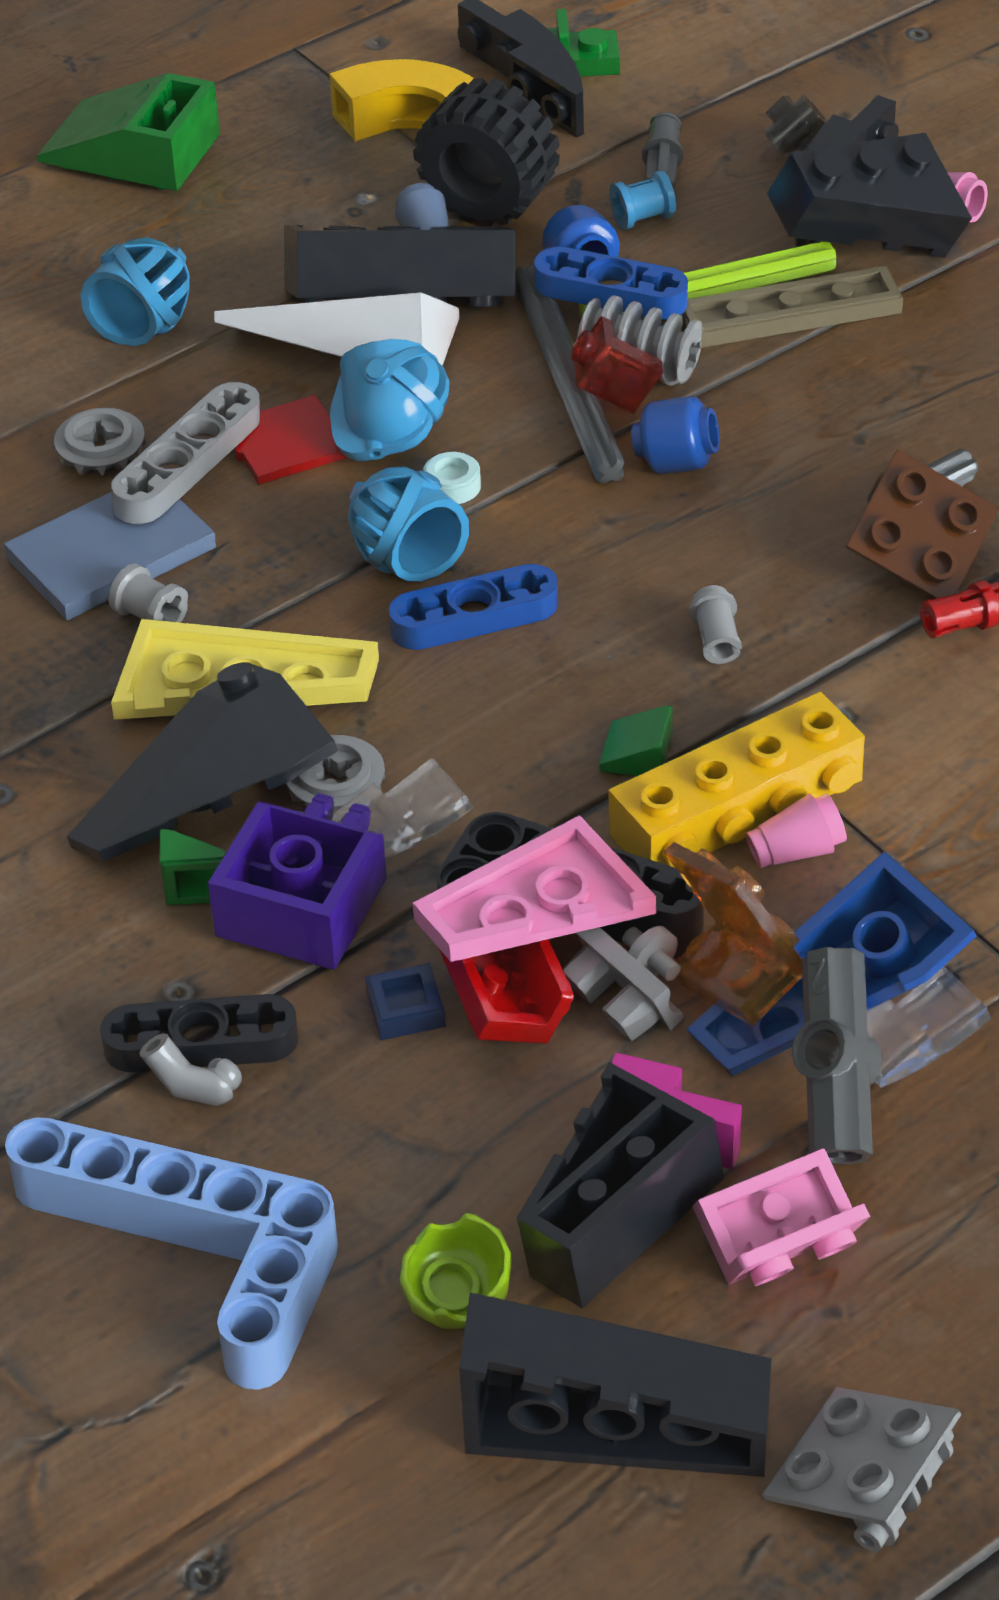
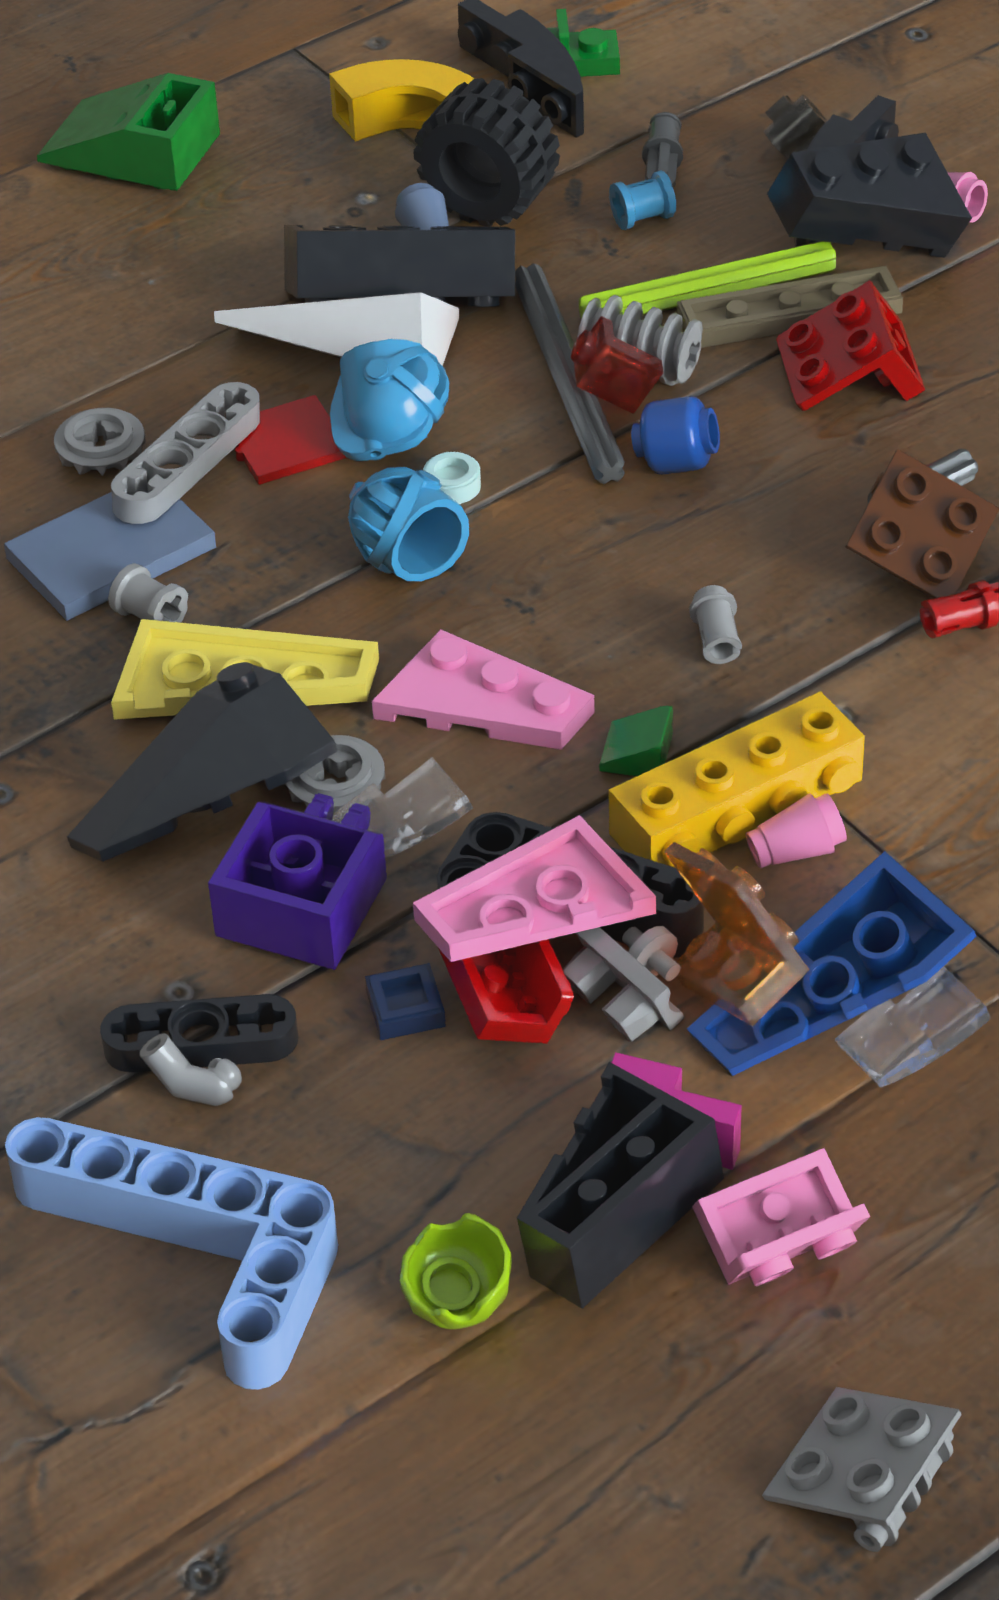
(136, 291): dark azure helmet -> none
(187, 867): green slope -> none
(431, 602): blue beam -> none
(483, 689): none -> bright pink wing
(577, 275): blue beam -> none
(581, 229): blue head -> none
(608, 1393): black wedge -> none
(833, 1024): dark grey piece -> none
(845, 344): none -> red bracket

